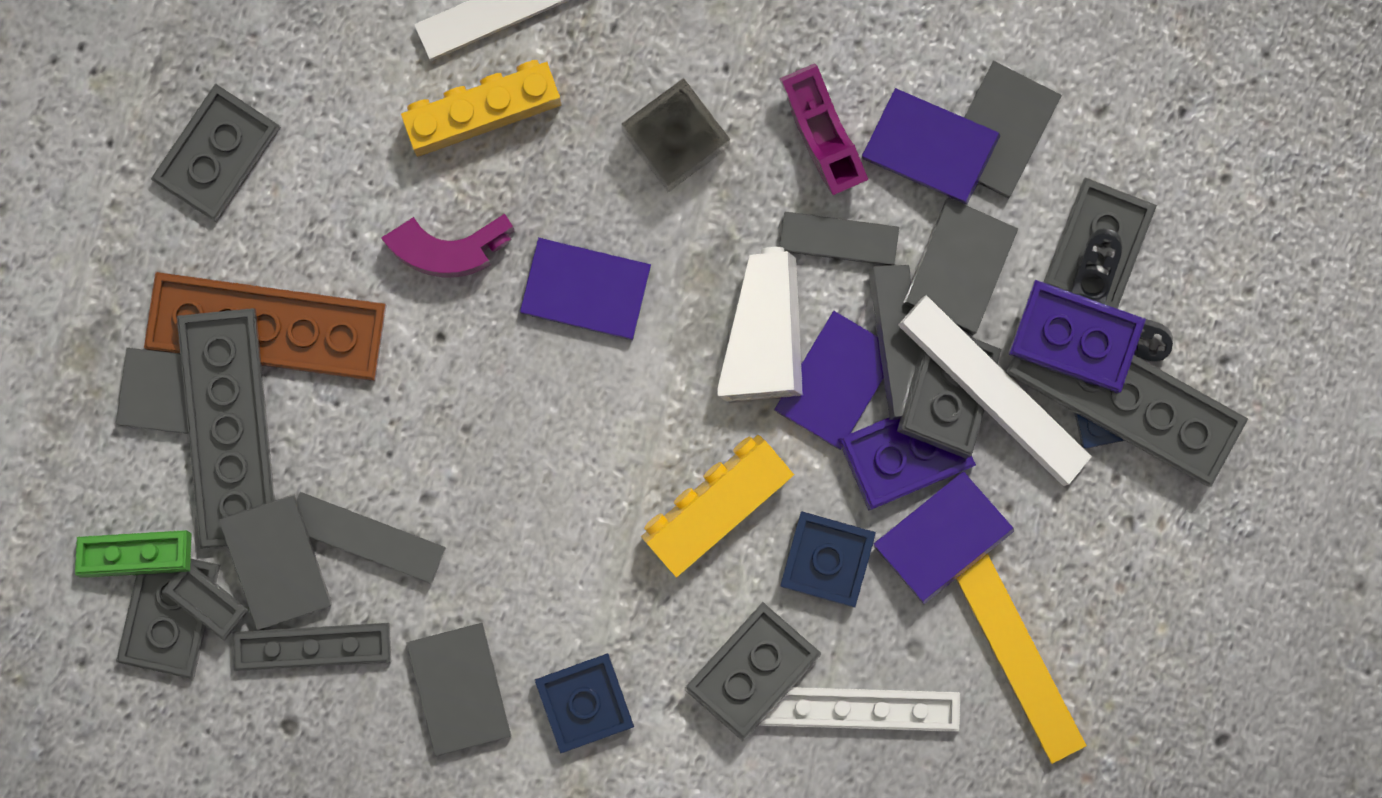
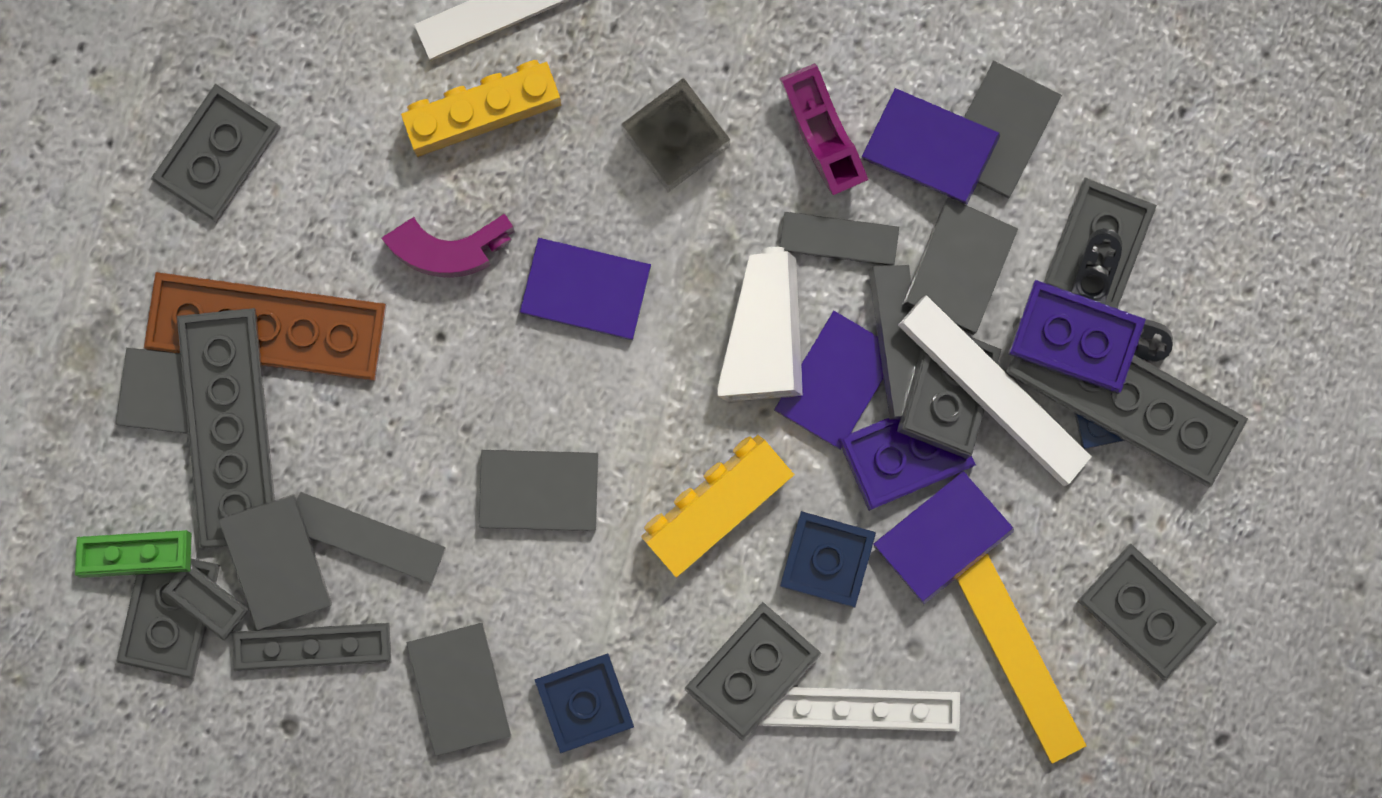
(538, 490): none -> dark grey tile
(1147, 611): none -> dark grey tile

